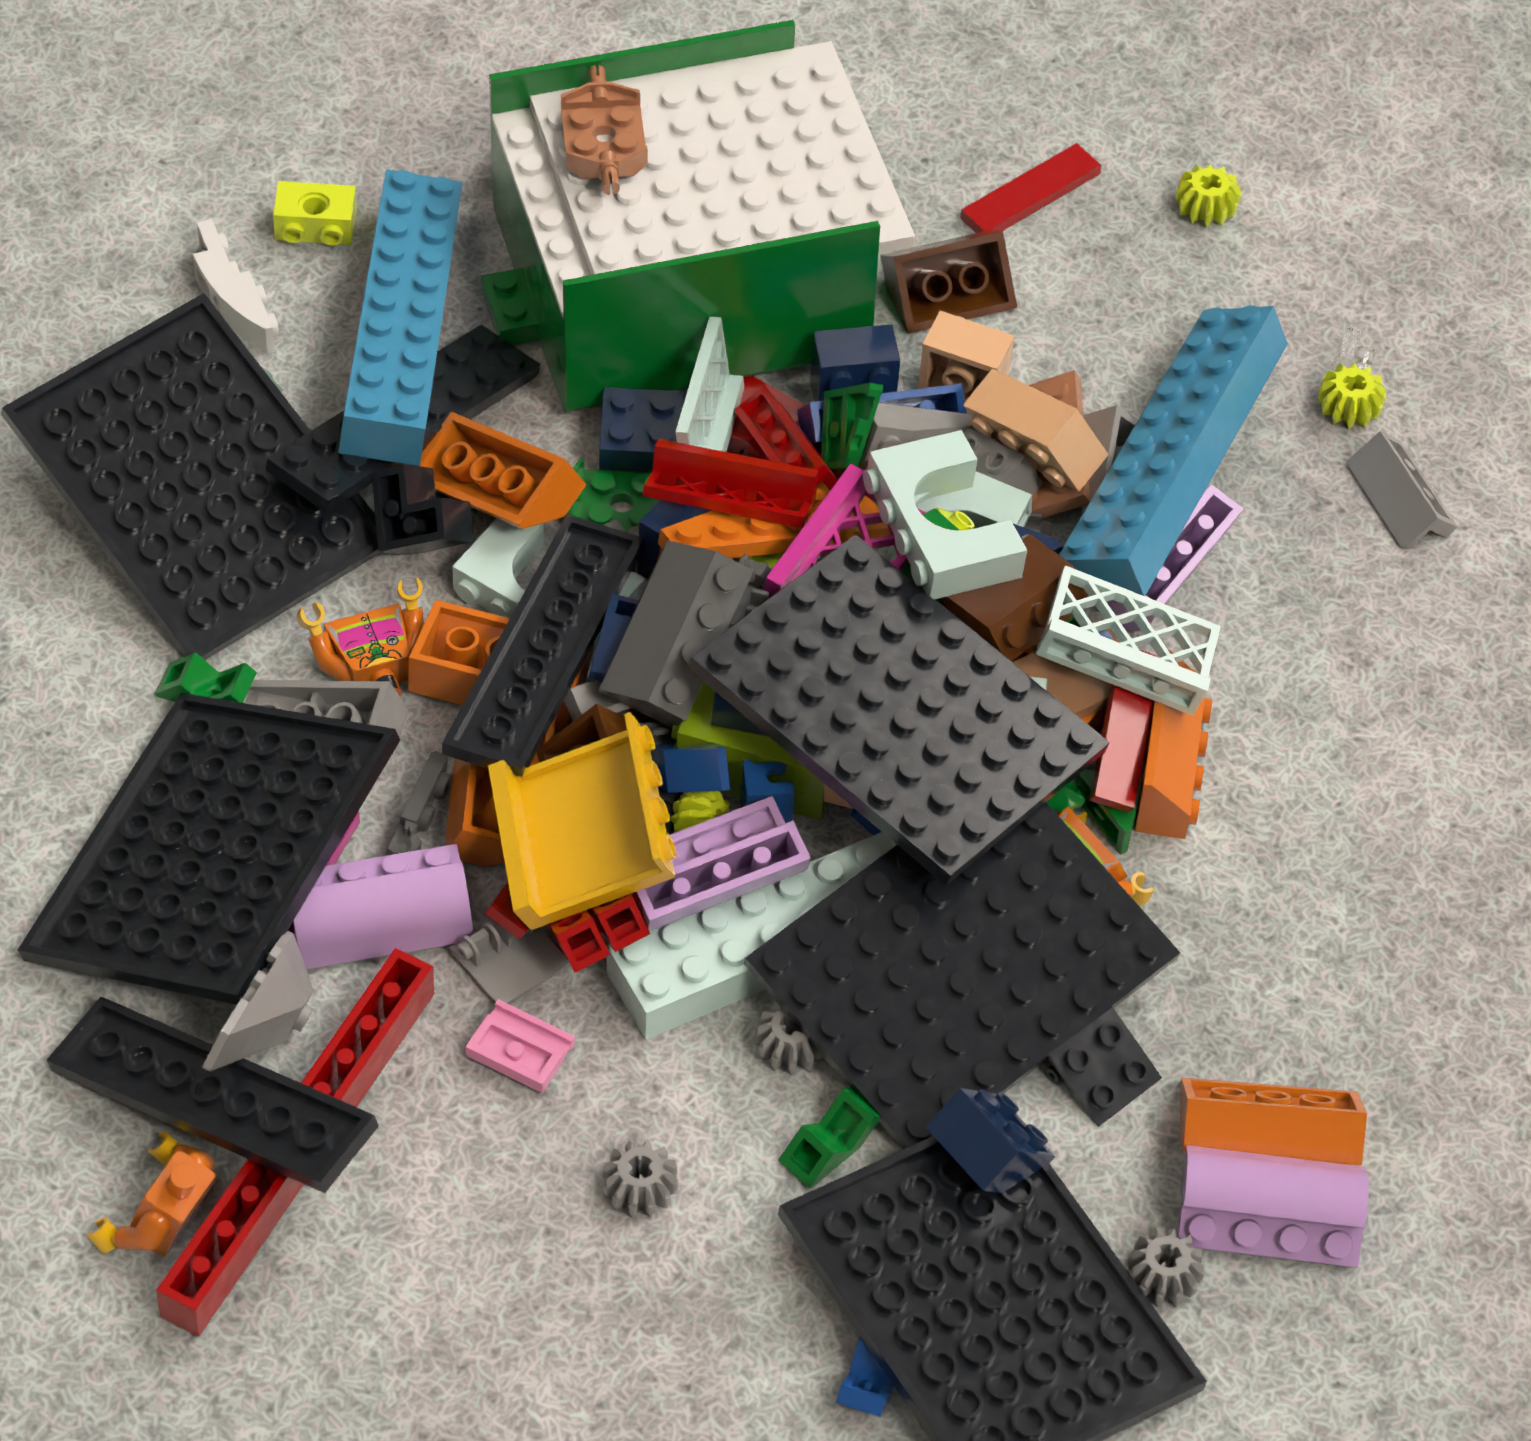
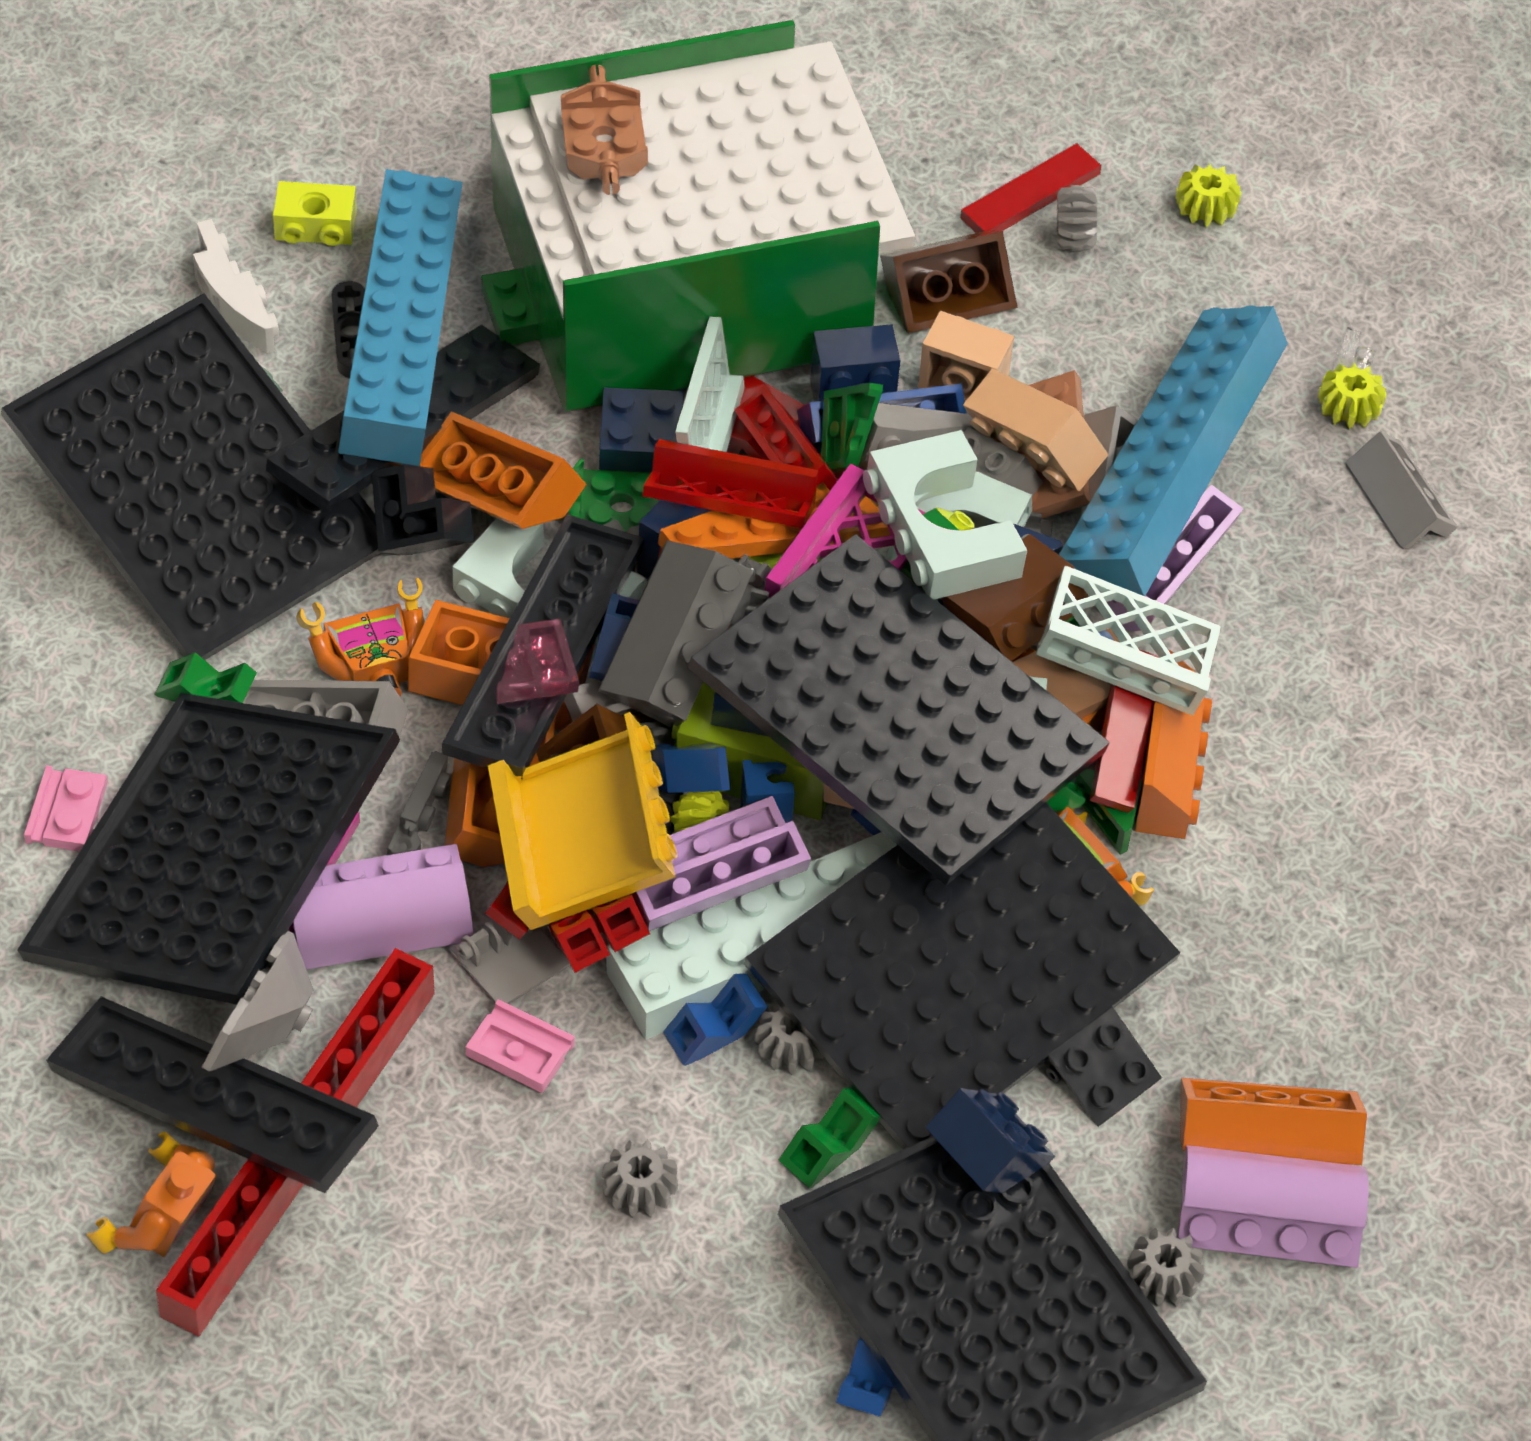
(65, 808): none -> bright pink plate
(345, 318): none -> black beam
(538, 664): none -> clear pink wing
(707, 1027): none -> blue slope
(1076, 218): none -> light grey gear

